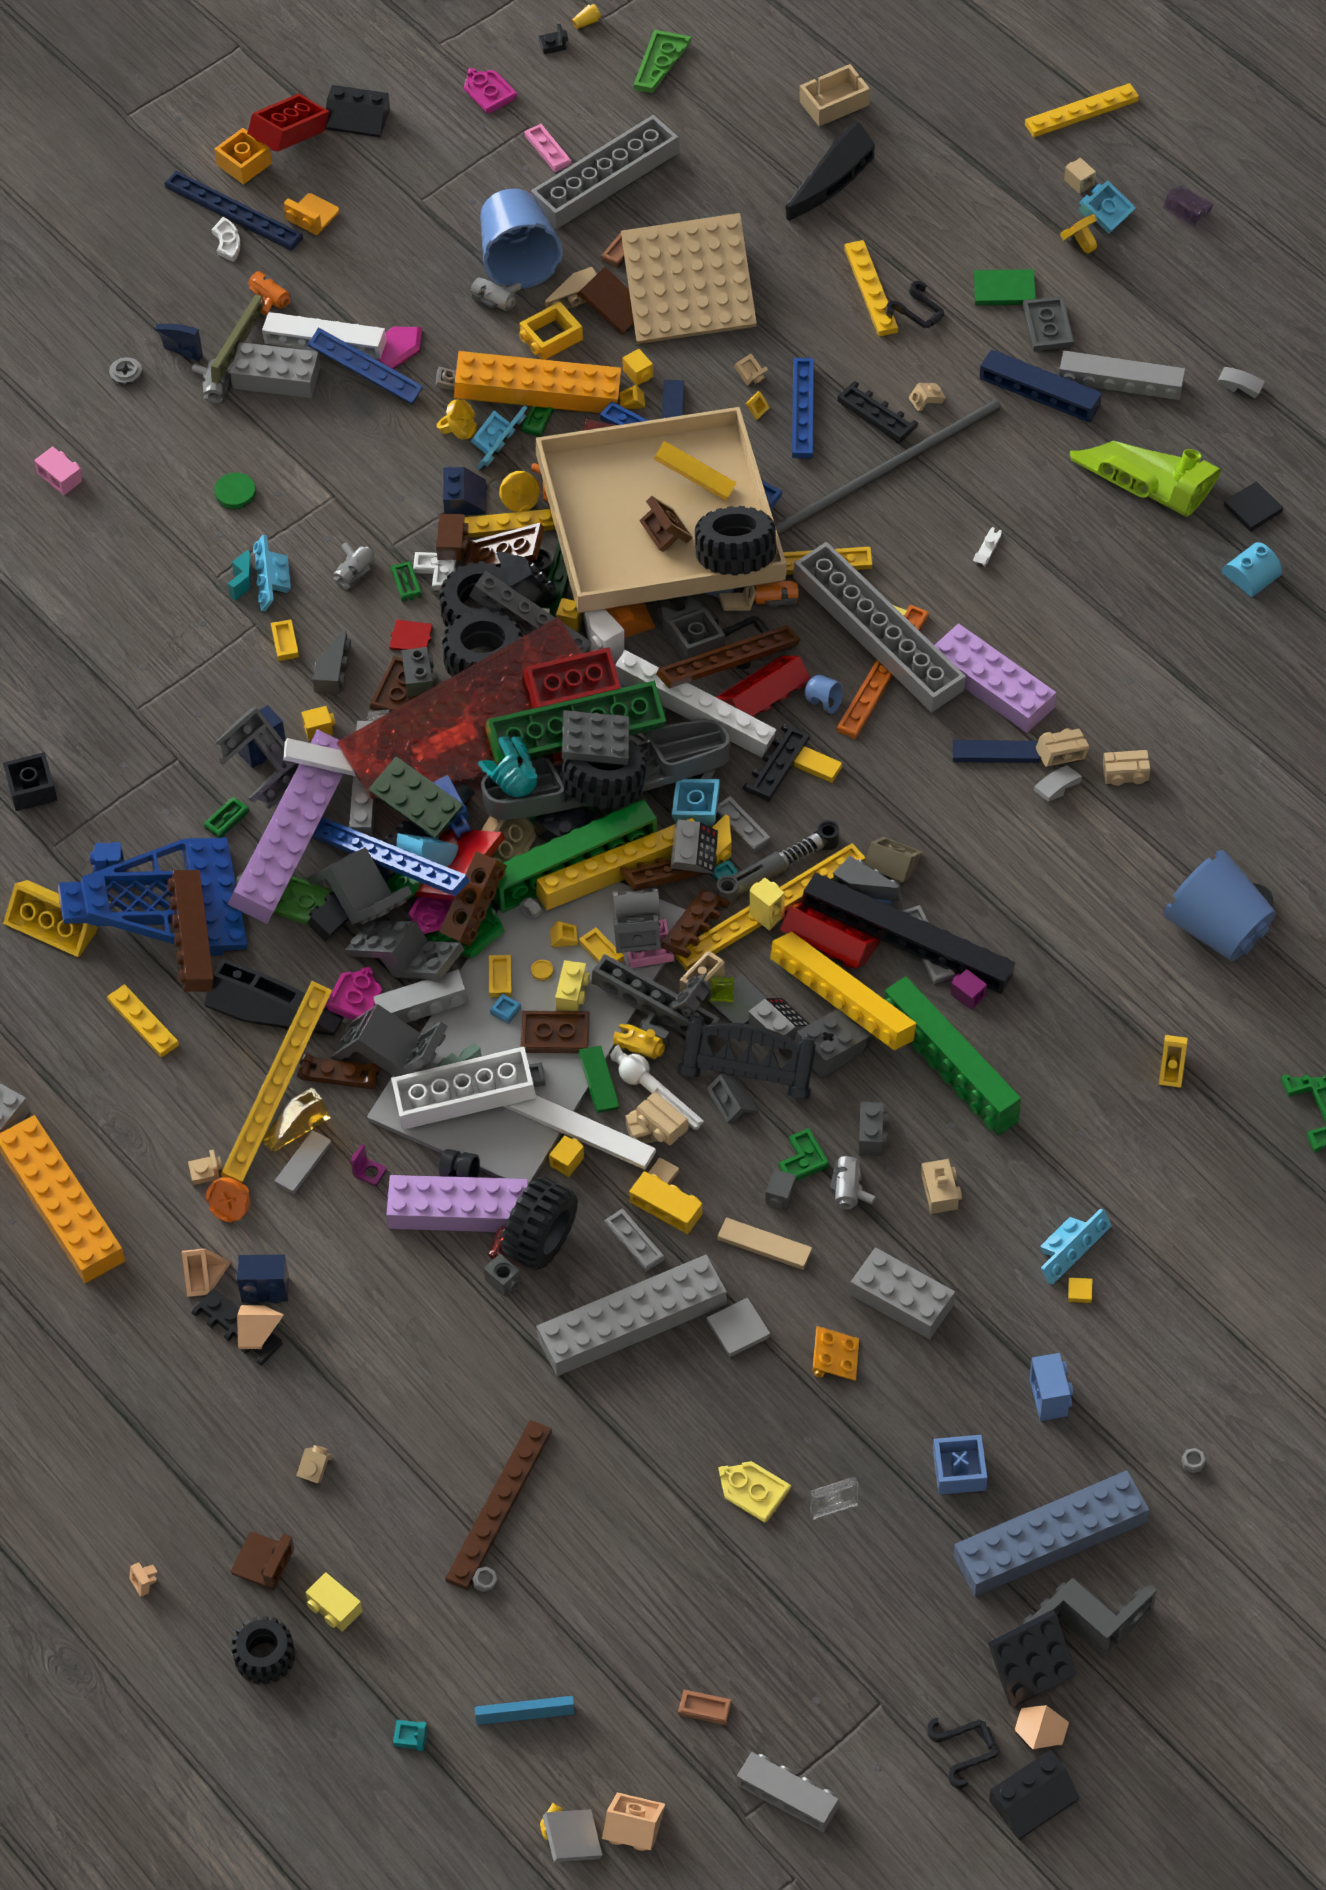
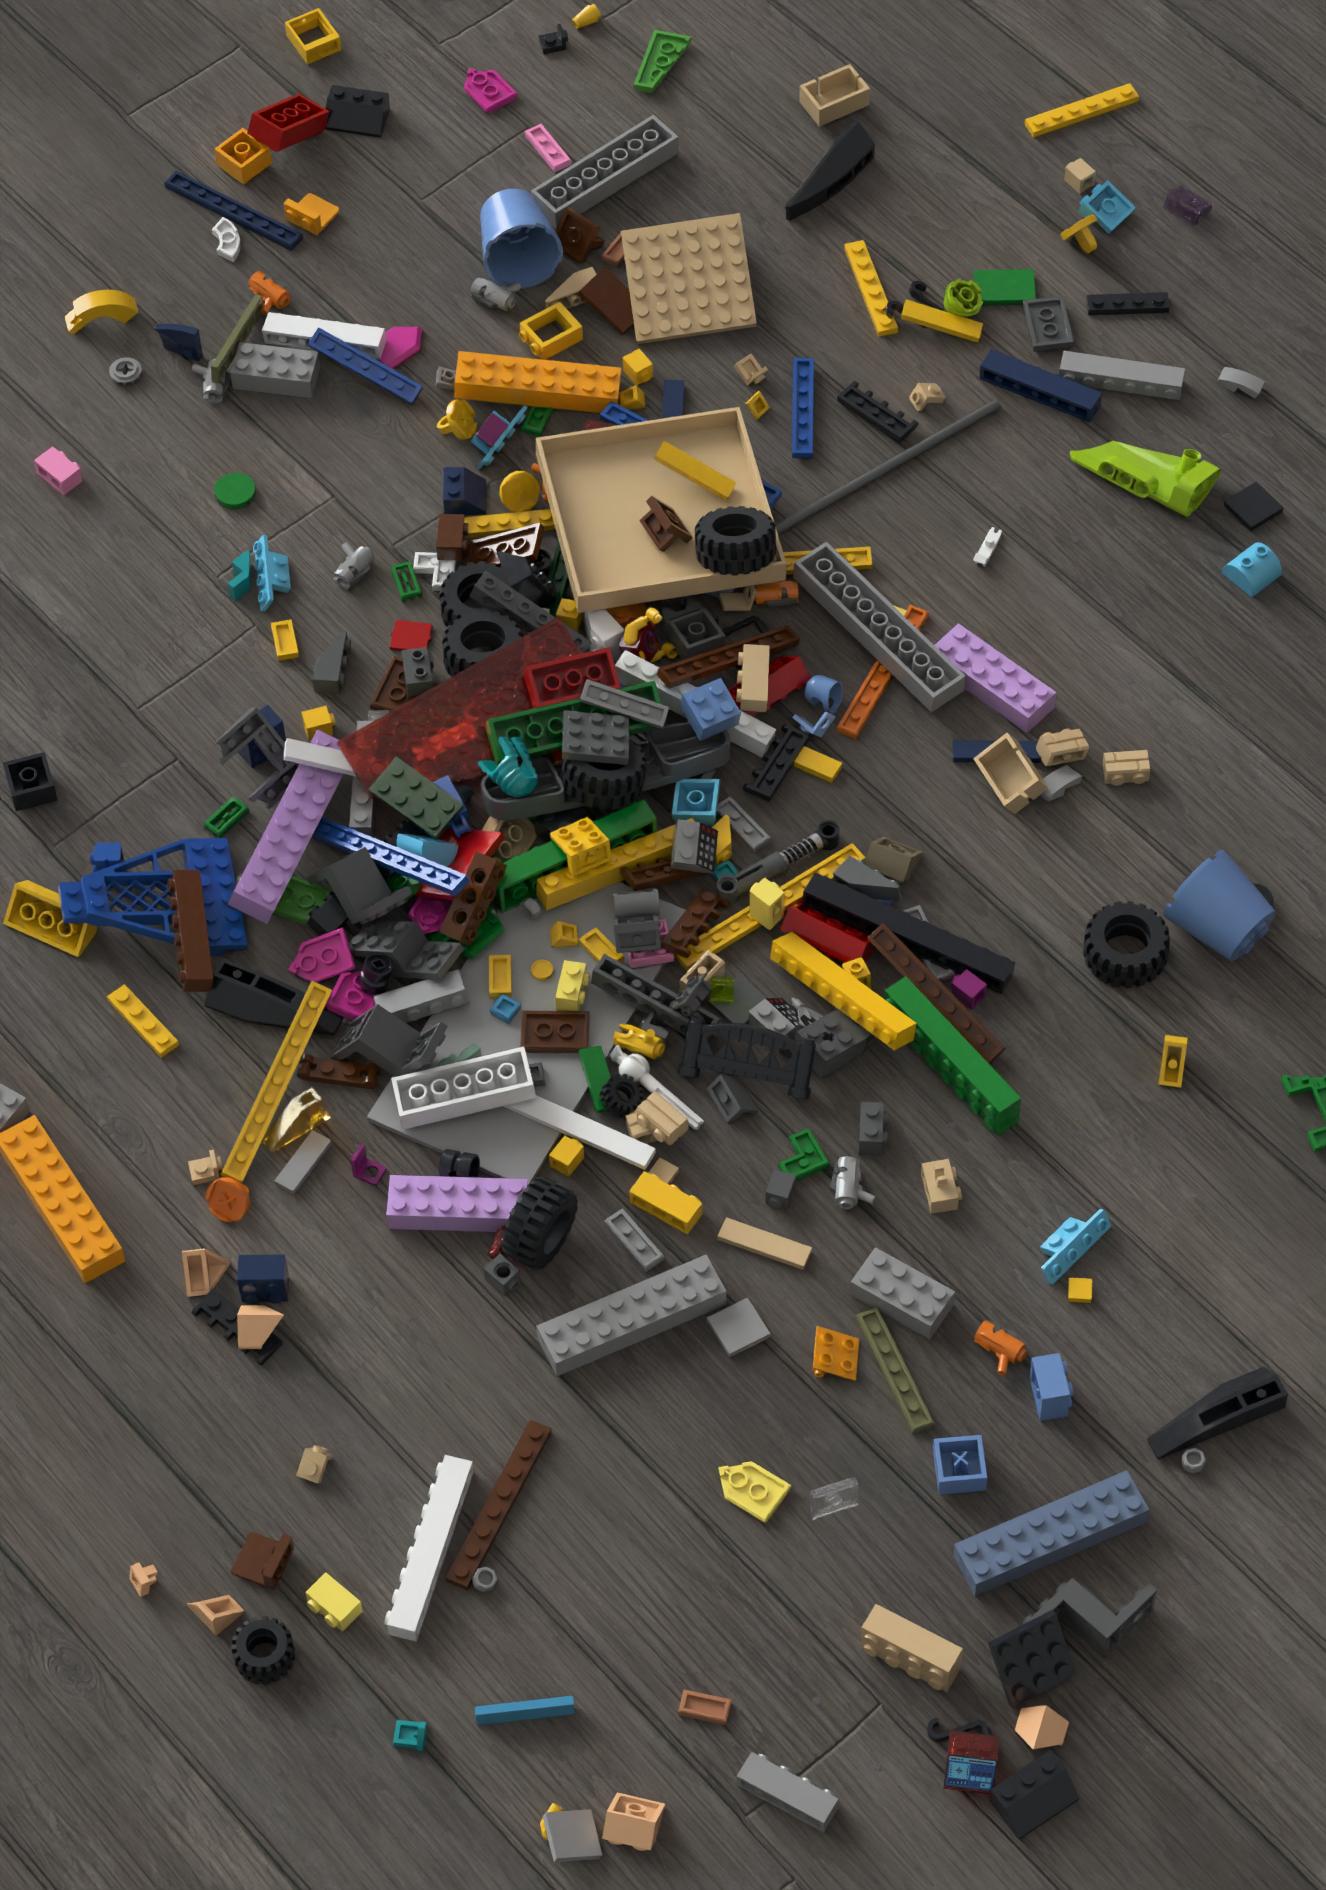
(101, 304): none -> yellow arch
(217, 1612): none -> light nougat slope
(317, 49): none -> yellow window
(323, 957): none -> dark pink tile
(375, 973): none -> black wheel
(430, 1548): none -> white brick
(492, 430): none -> magenta bracket
(578, 235): none -> reddish brown bracket
(583, 845): none -> yellow bracket
(624, 704): none -> light grey plate
(628, 1087): none -> black tyre
(641, 639): none -> torso
(710, 709): none -> medium blue brick
(753, 678): none -> tan brick
(805, 1014): none -> light grey piece
(817, 729): none -> light blue bracket
(859, 970): none -> yellow bracket
(895, 1370): none -> olive tile
(911, 1648): none -> tan brick
(936, 992): none -> reddish brown plate
(941, 321): none -> yellow tile
(963, 298): none -> lime cone
(971, 1762): none -> slope
(1002, 1343): none -> orange piece
(1010, 773): none -> tan piece
(1128, 303): none -> black plate
(1130, 921): none -> black tyre
(1221, 1410): none -> black wedge

